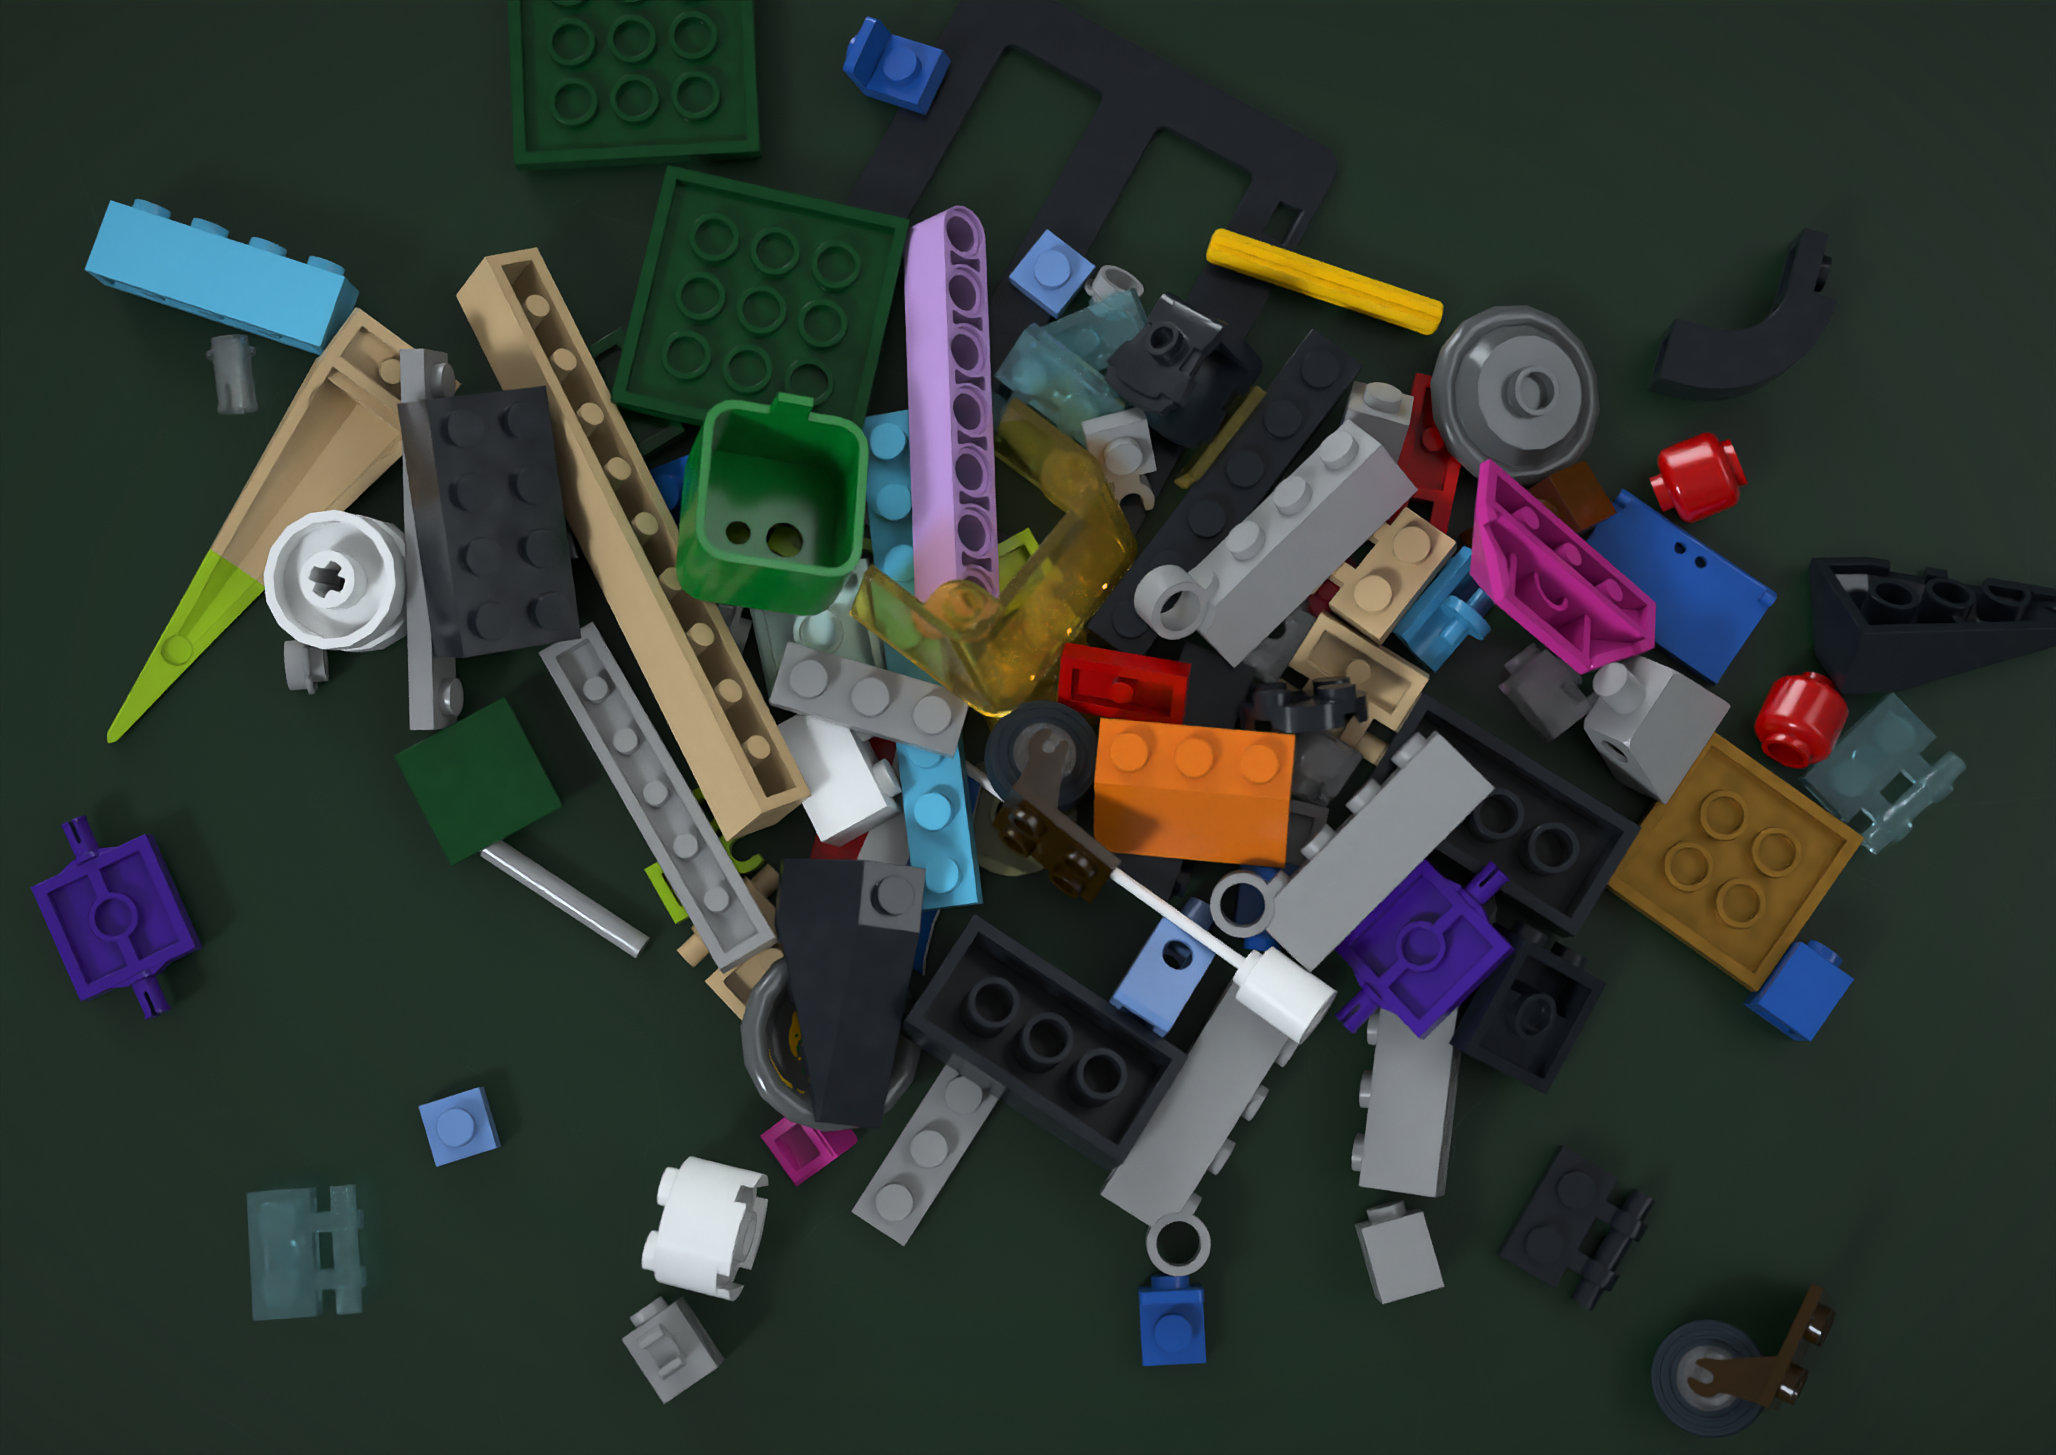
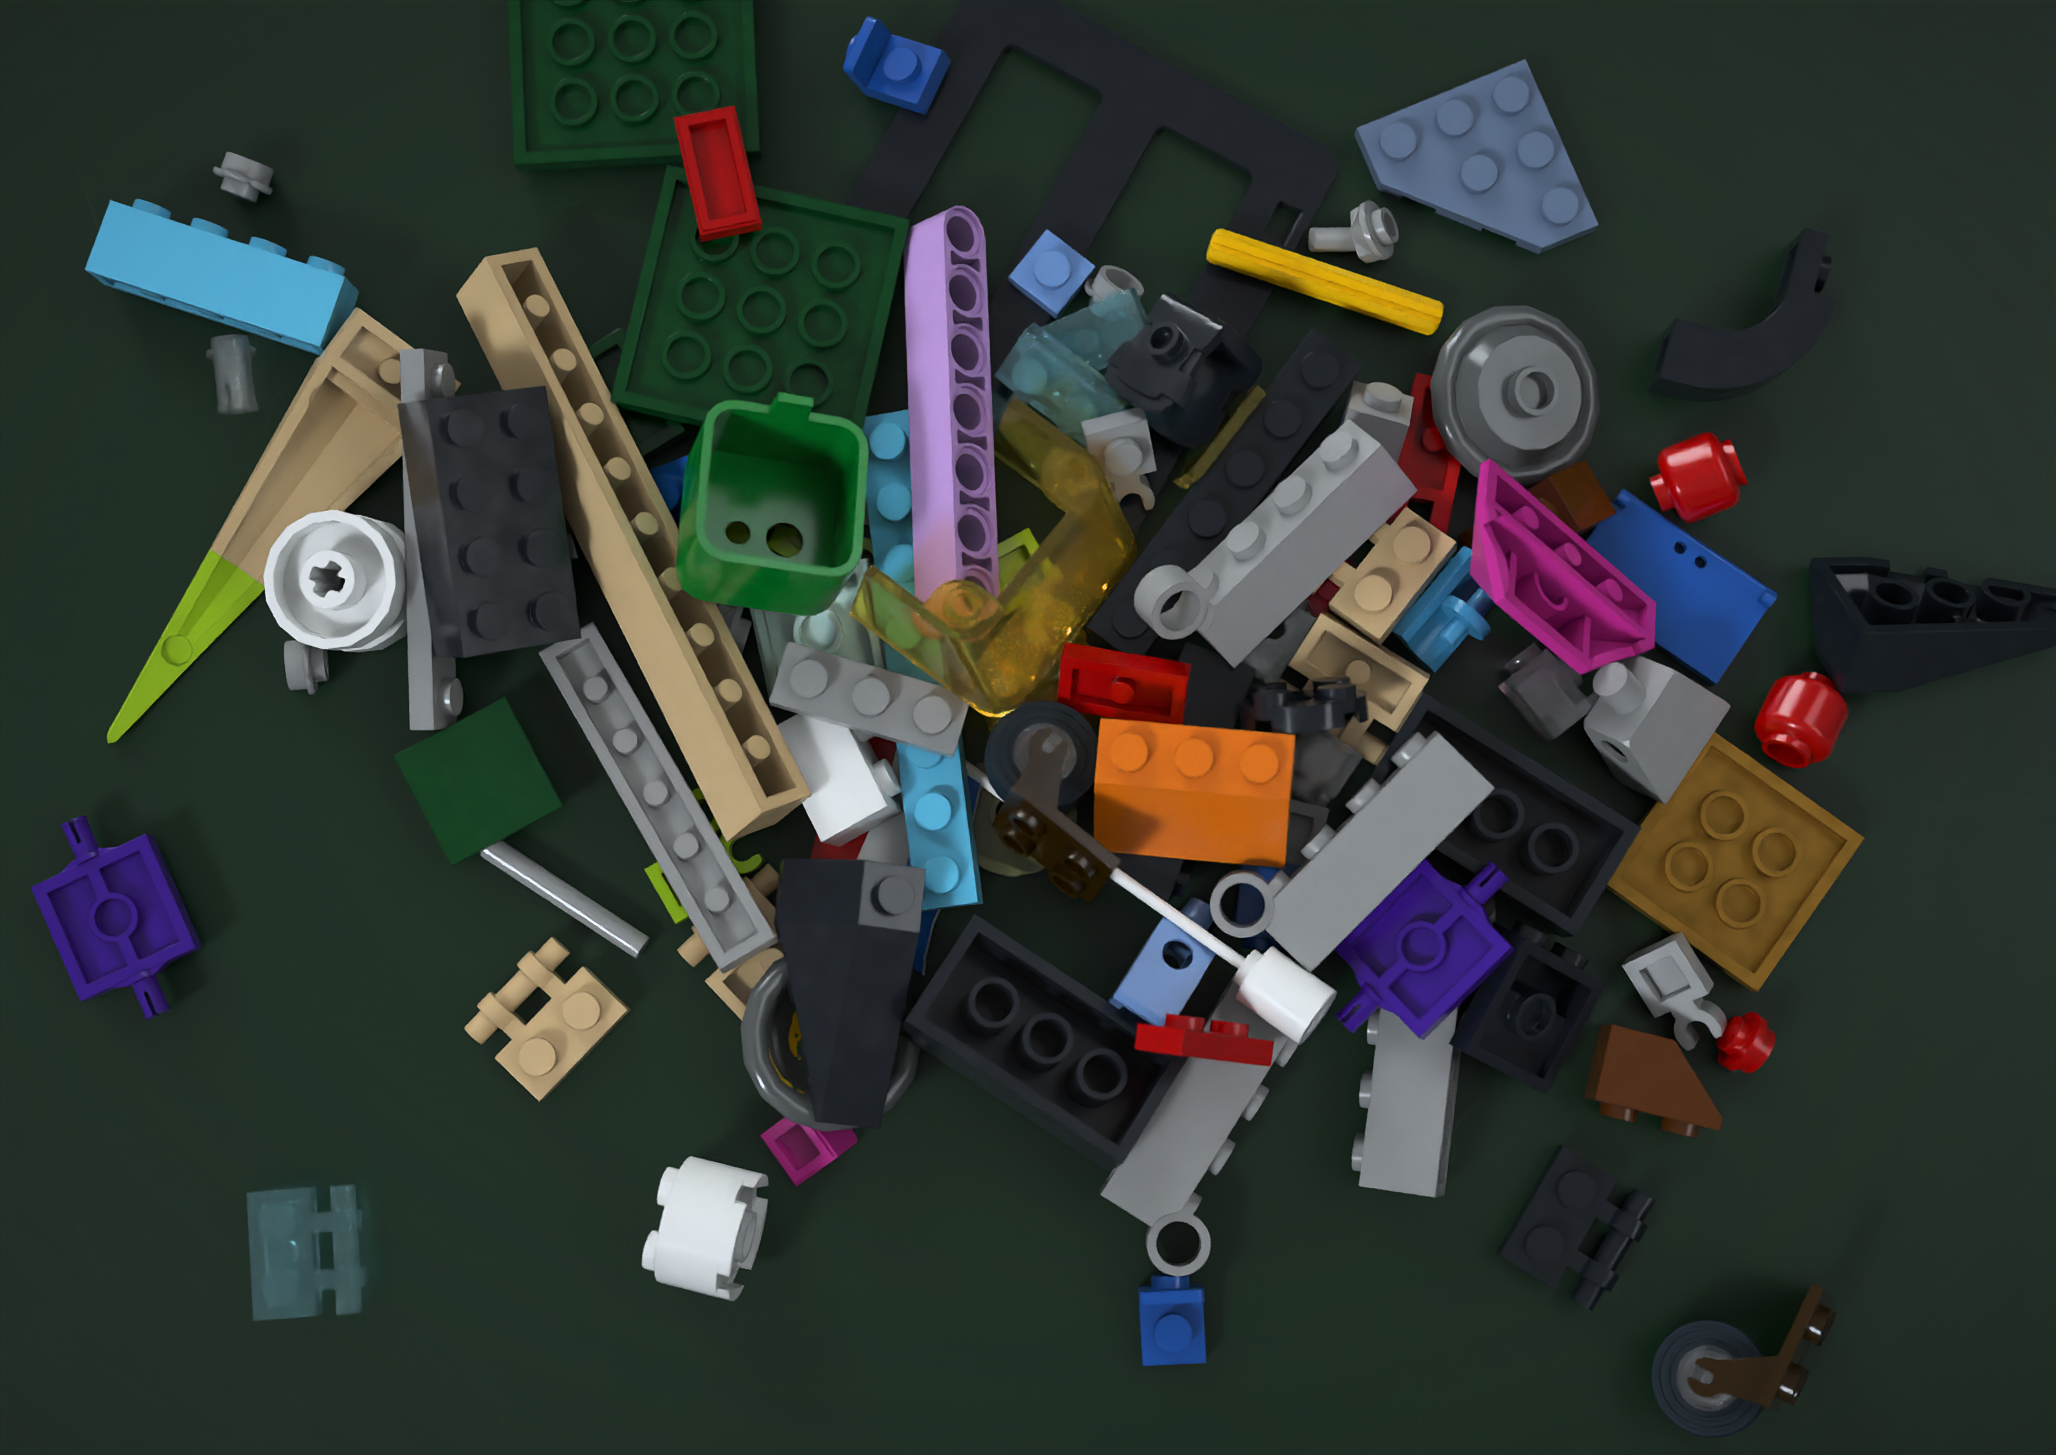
(244, 177): none -> light grey plate
(459, 1126): medium blue plate -> none
(560, 1033): none -> tan plate
(671, 1347): light grey brick -> none
(718, 173): none -> red tile
(924, 1155): light grey plate -> none
(1187, 1038): none -> red plate
(1370, 234): none -> light grey plate
(1398, 1252): light grey brick -> none
(1483, 160): none -> sand blue plate
(1649, 1076): none -> reddish brown slope
(1675, 982): none -> light grey plate
(1745, 1043): none -> red plate
(1801, 990): blue brick -> none
(1868, 759): clear light blue plate -> none

